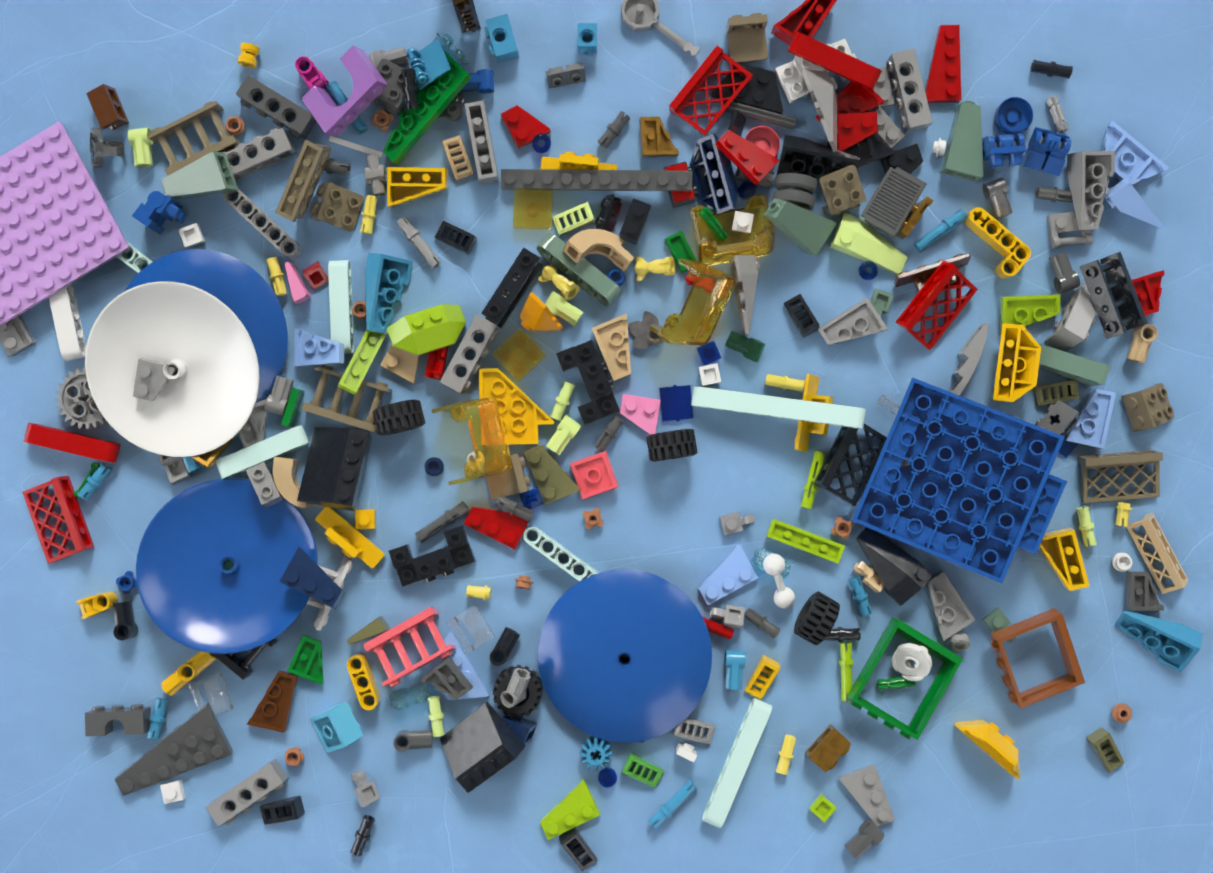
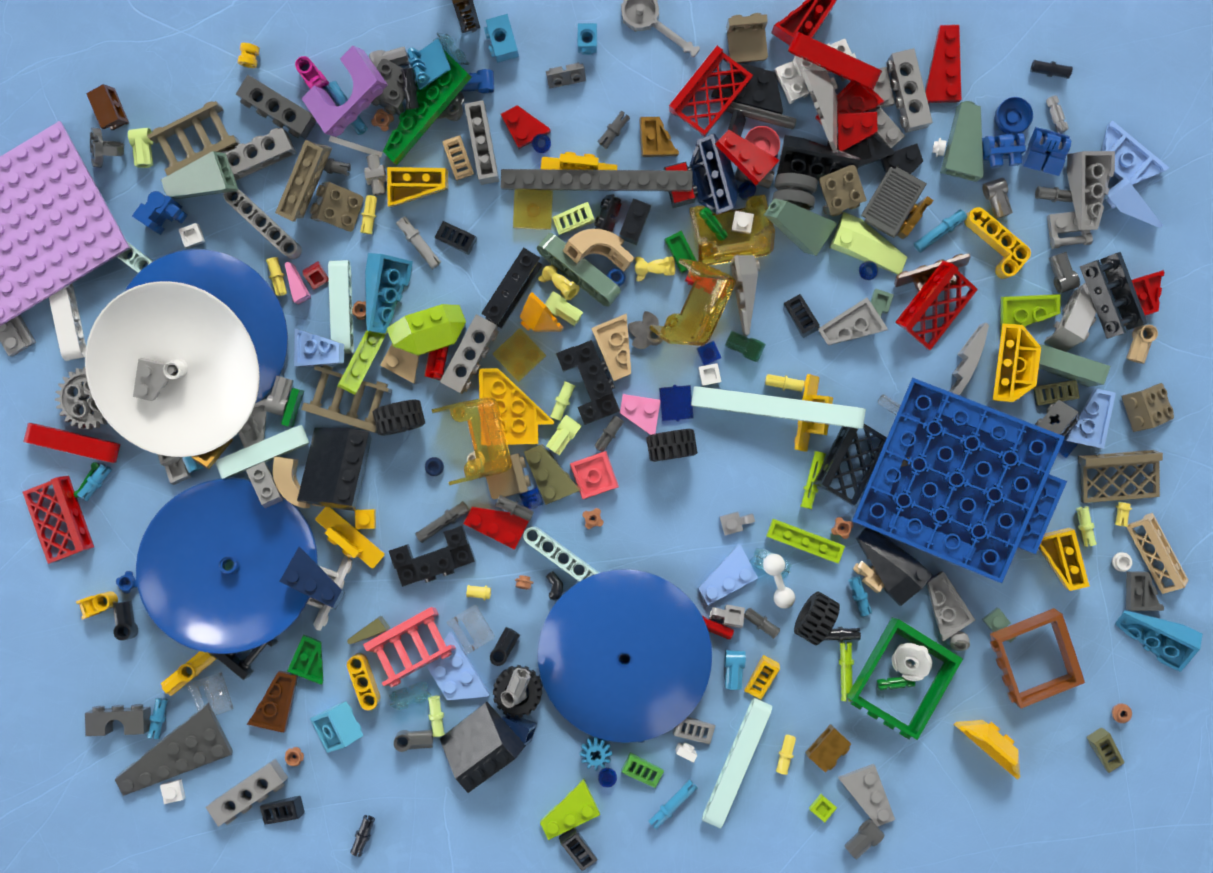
(231, 122): nougat plate -> none
(366, 790): light grey plate -> none
(448, 679): dark grey wing -> none
(557, 586): none -> black arm

